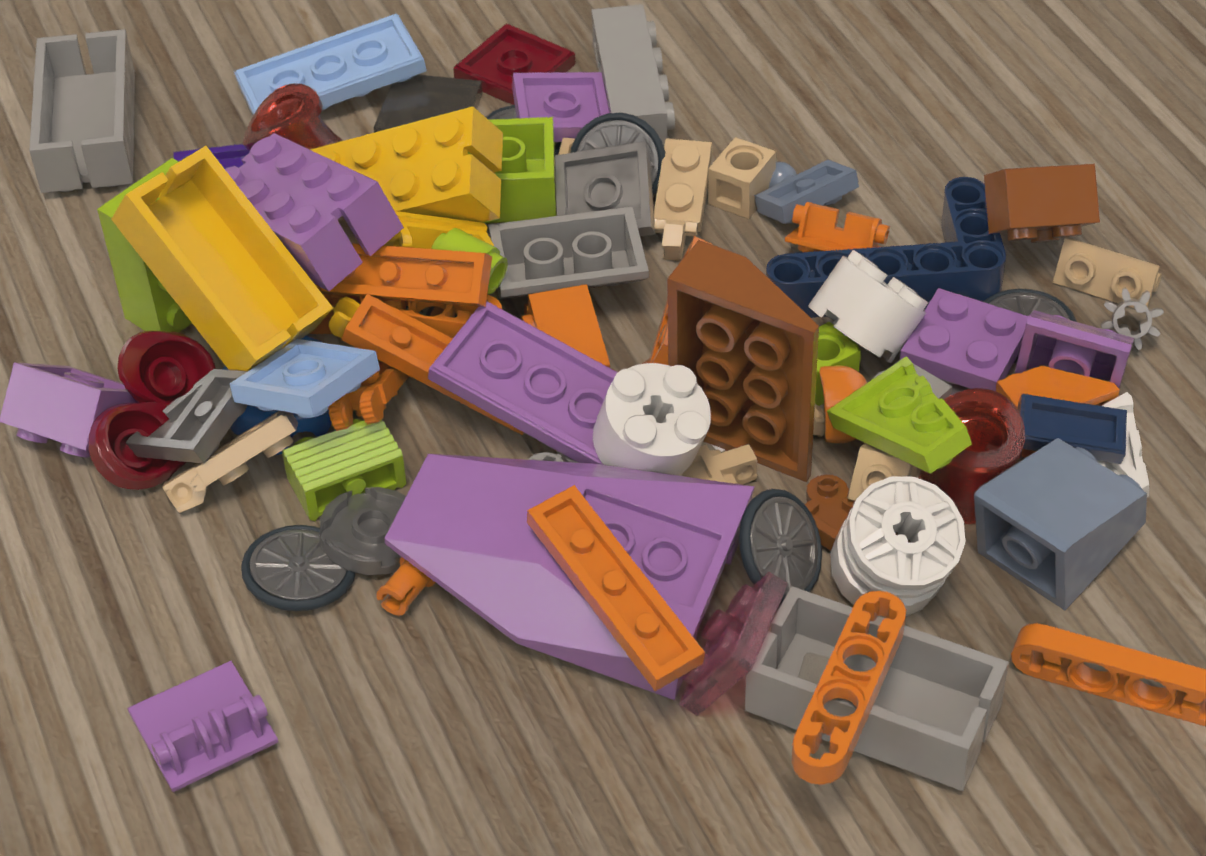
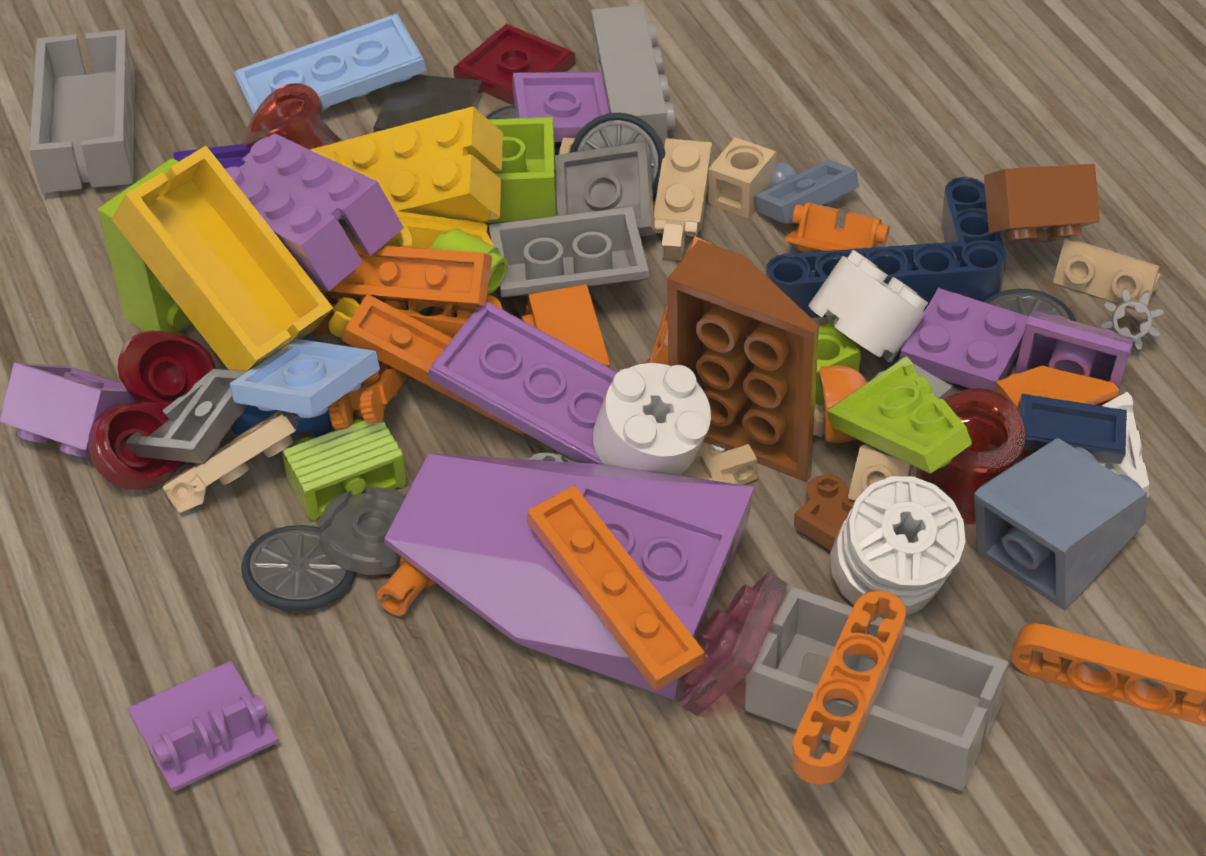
(780, 539): flat silver wheel -> none

